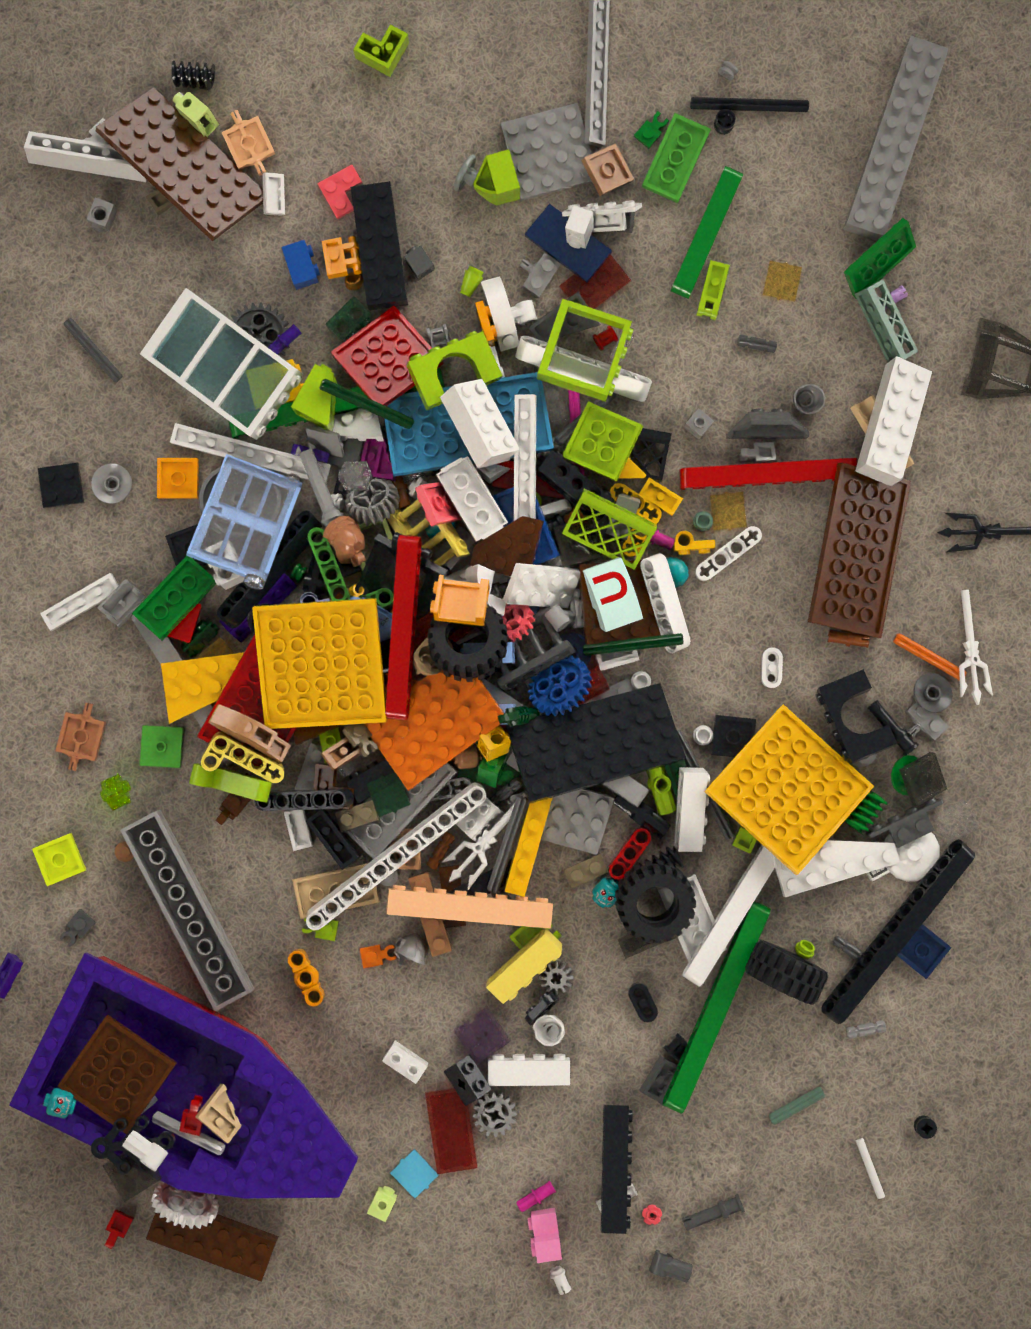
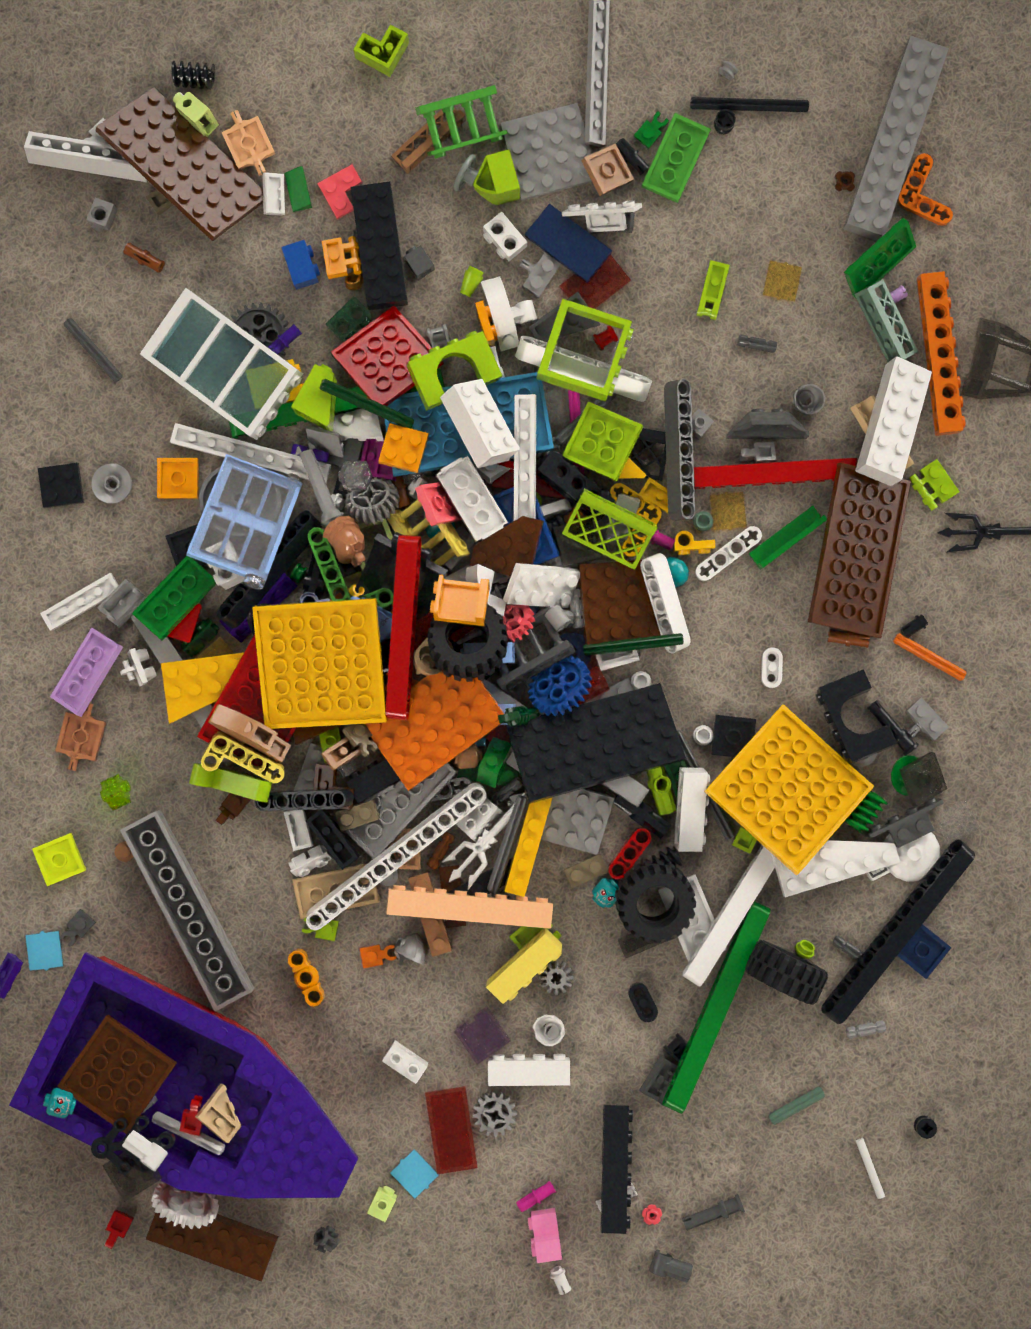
(44, 950): none -> medium azure piece
(86, 672): none -> lavender plate
(142, 675): none -> white hips
(144, 257): none -> dark orange pin
(161, 746): bright green plate -> none
(298, 189): none -> green slope
(301, 866): none -> white hinge
(326, 1239): none -> dark grey gear
(388, 794): clear green piece -> none
(403, 448): none -> light orange plate
(420, 153): none -> medium nougat fence
(447, 106): none -> bright green fence
(467, 1080): black brick -> none
(487, 745): yellow brick -> none
(509, 234): none -> white brick
(546, 1002): black plate -> none
(579, 227): white brick -> none
(612, 594): light aqua slope -> none
(632, 156): none -> black axle
(679, 450): none -> dark grey beam
(706, 232): green beam -> none
(787, 537): none -> green fence
(849, 177): none -> reddish brown plate
(915, 625): none -> black pin
(917, 198): none -> orange beam
(938, 282): none -> orange brick
(939, 482): none -> lime plate
(941, 692): dark grey dish -> none
(972, 658): white piece -> none

